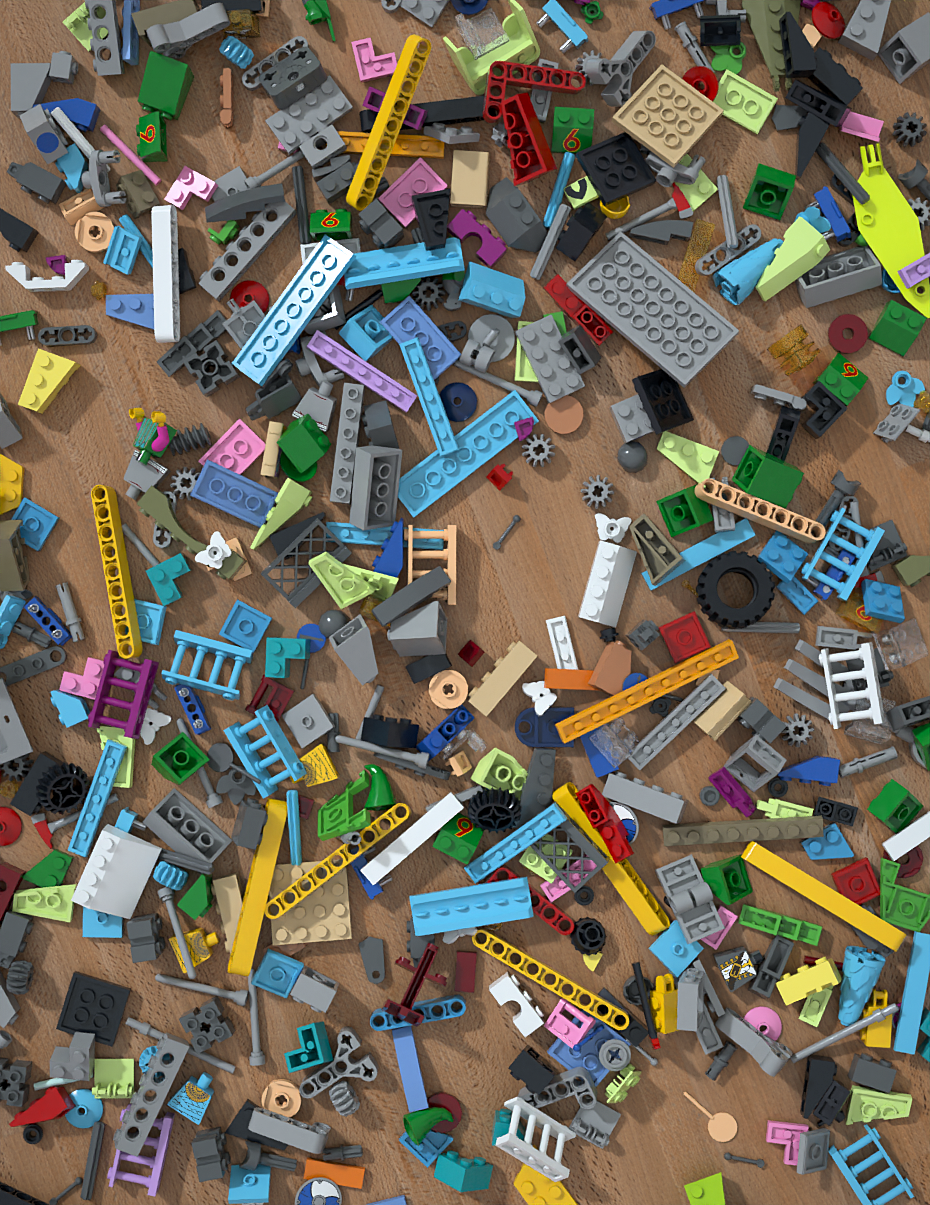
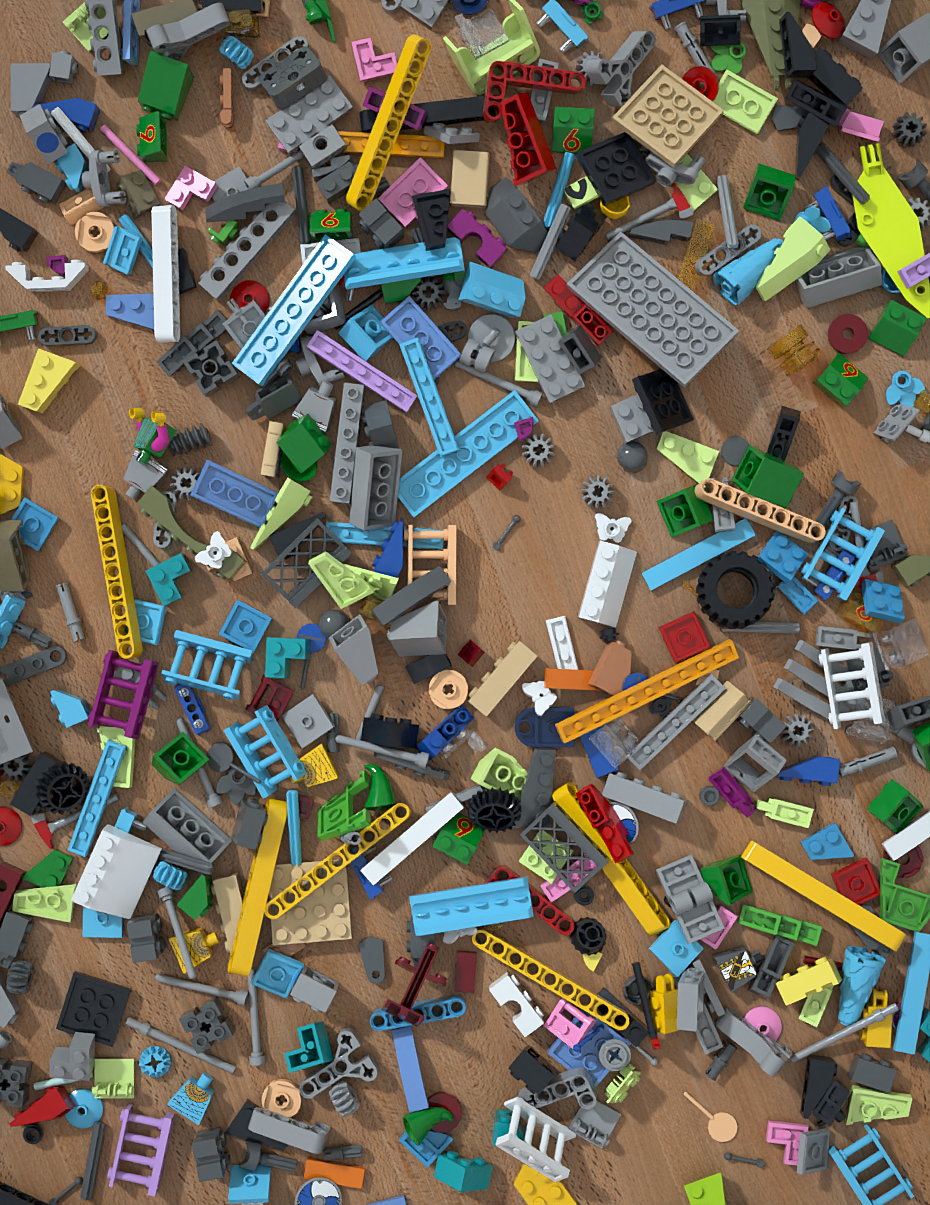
(61, 634): blue piece -> none
(86, 684): bright pink plate -> none
(133, 1142): light grey brick -> none
(158, 719): white animal -> none
(236, 449): bright pink plate -> none
(459, 763): light nougat tile -> none
(468, 403): dark blue dish -> none
(500, 135): light grey gear -> none
(515, 843): medium azure tile -> none
(564, 415): nougat tile -> none
(643, 634): dark grey hinge -> none
(655, 549): dark tan wedge -> none
(743, 830): dark tan plate -> none
(780, 398): light grey hinge -> none
(784, 787): black plate -> none
(826, 407): black brick -> none
(836, 811): black slope -> none

